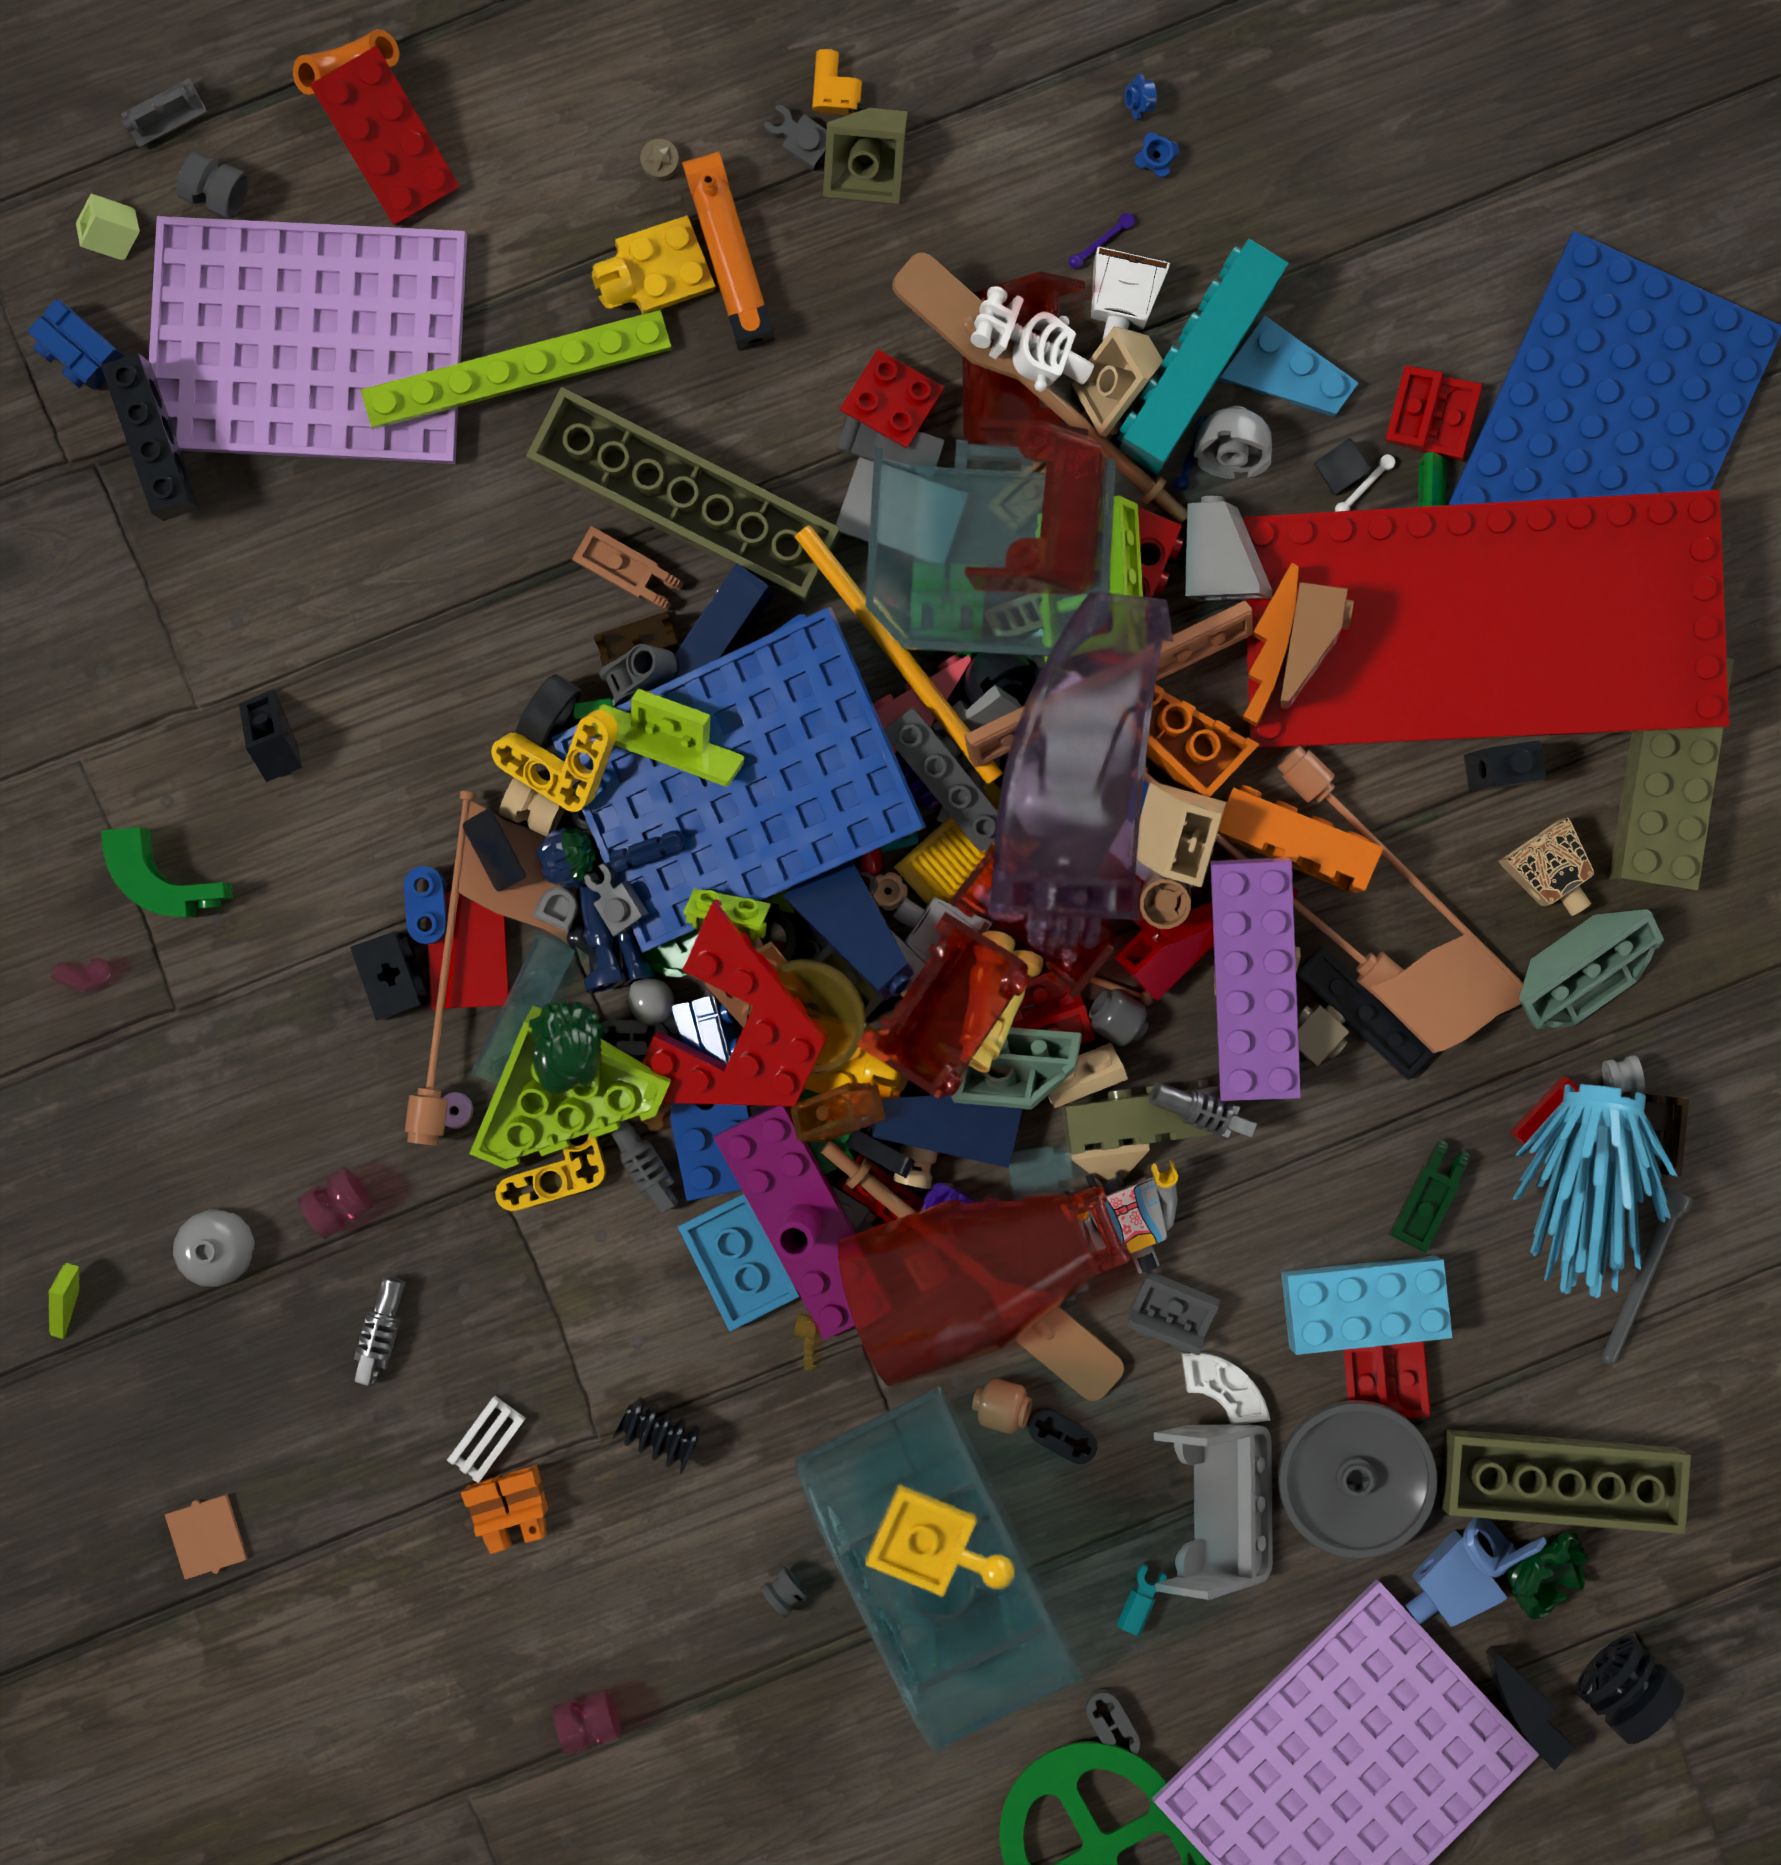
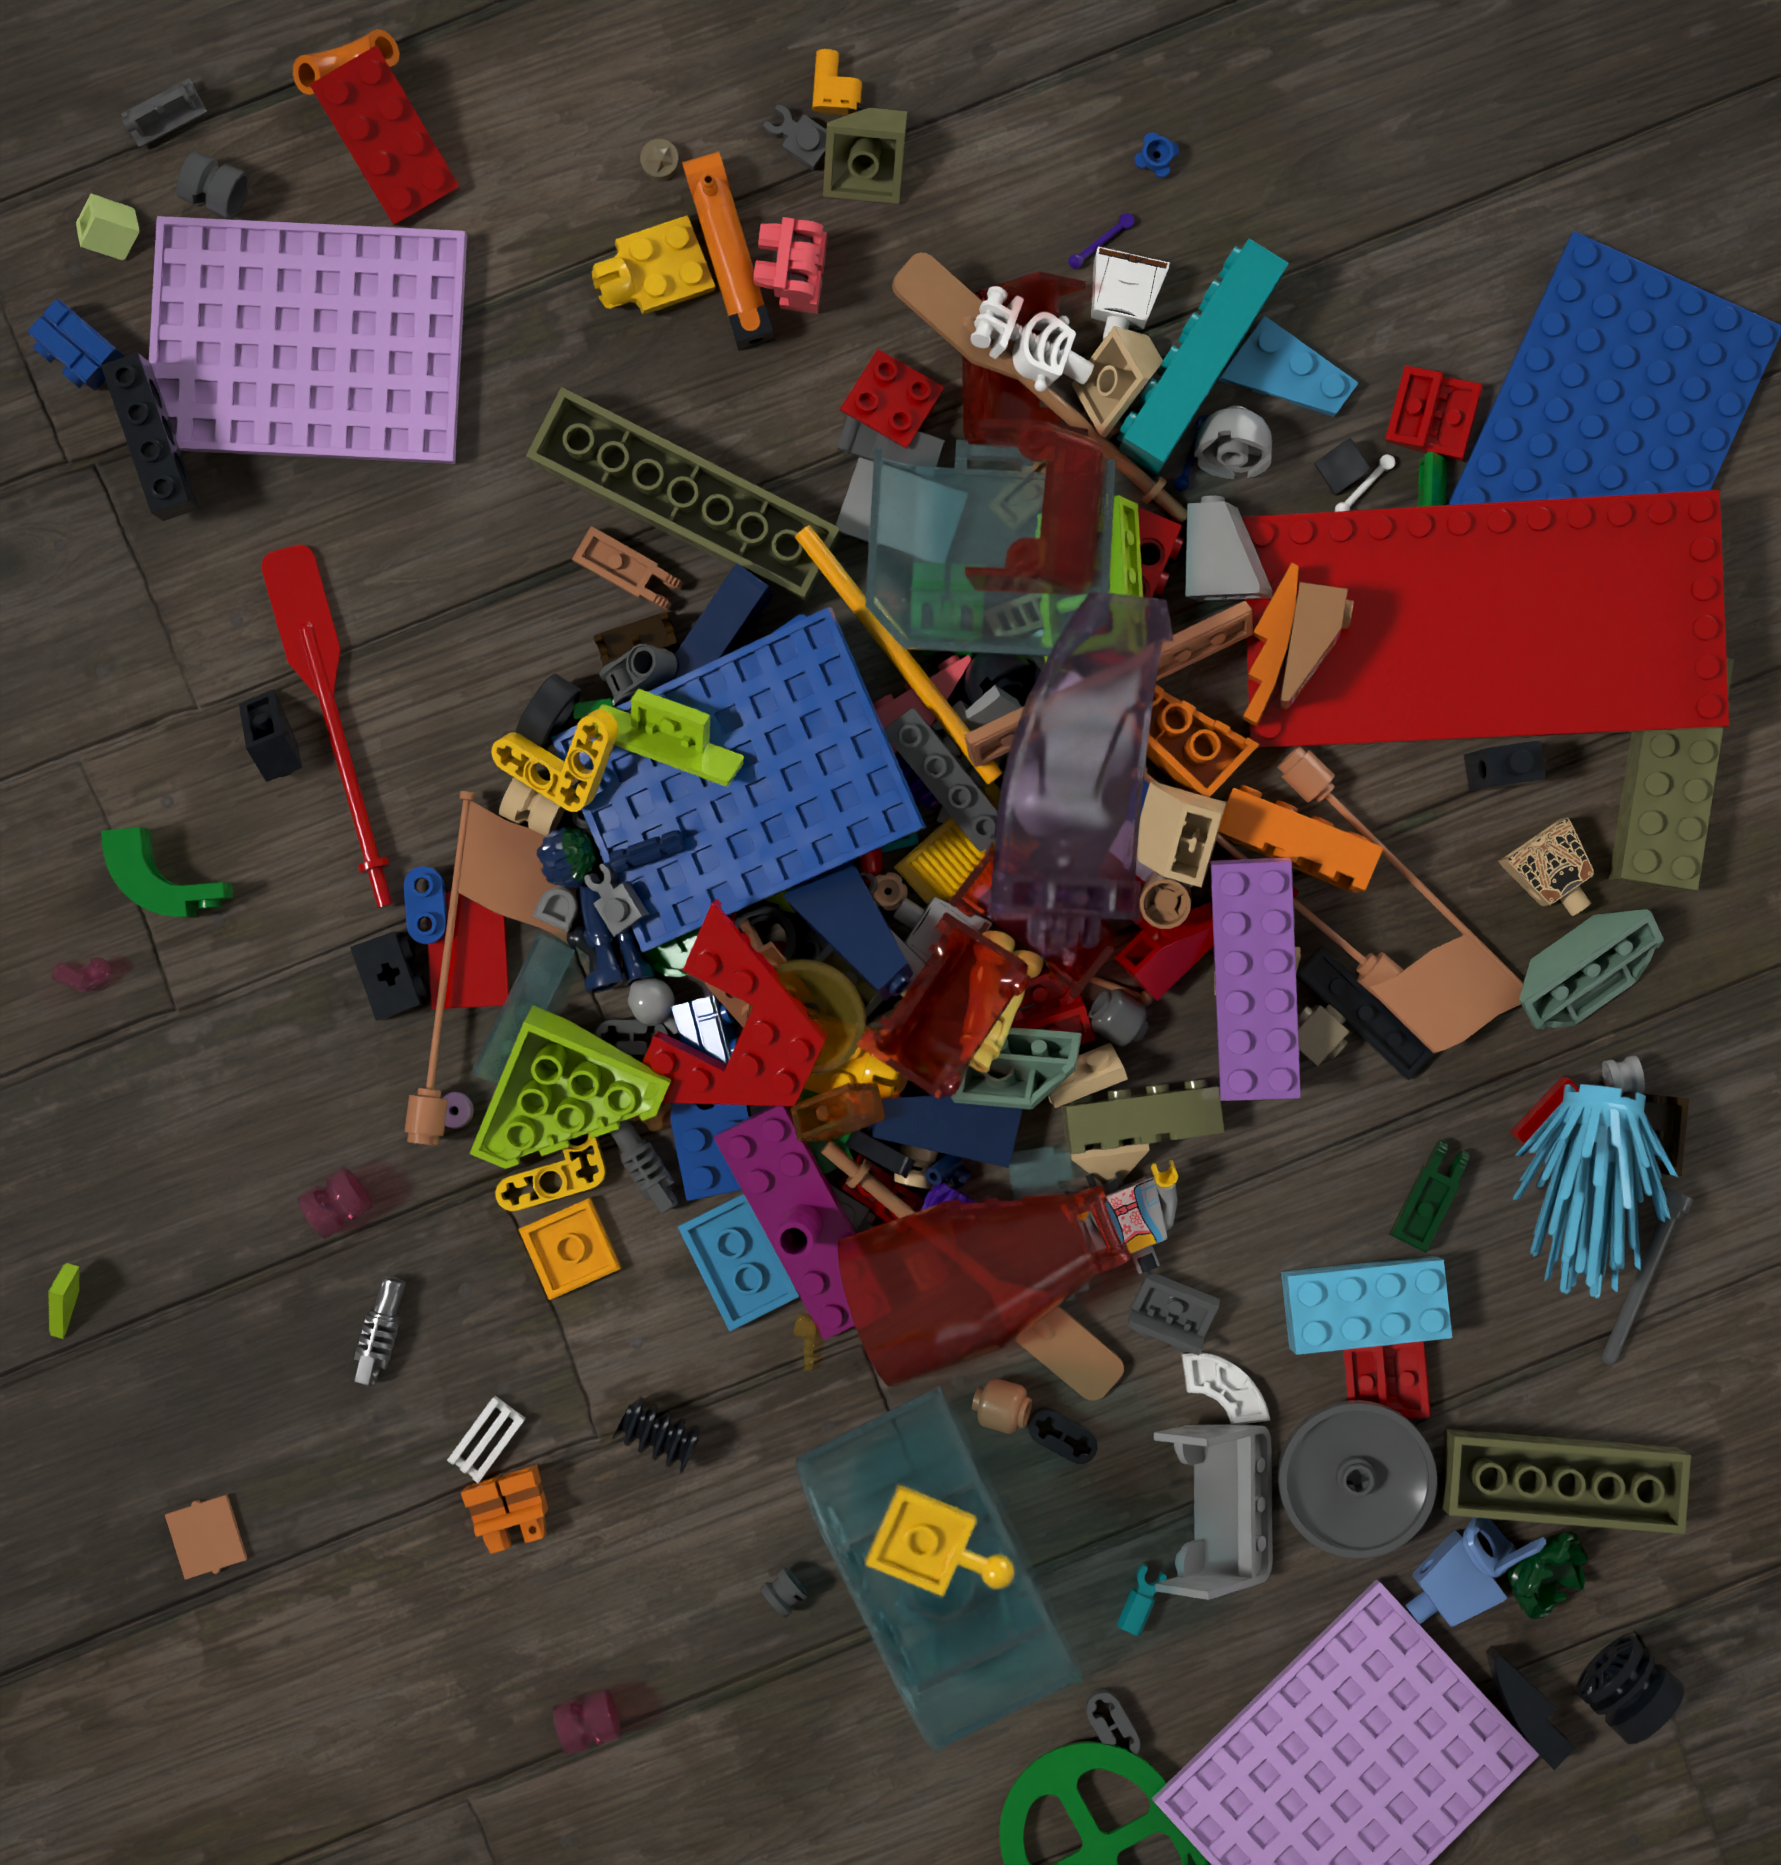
(213, 1248): light grey cylinder -> none
(314, 654): none -> red piece
(494, 850): black slope -> none
(515, 369): lime plate -> none
(566, 1046): dark green hair -> none
(570, 1248): none -> light orange tile
(744, 912): lime hinge -> none
(798, 266): none -> coral hips
(947, 1169): none -> dark blue arm
(1140, 96): blue plate -> none
(1202, 1111): flat silver hinge -> none

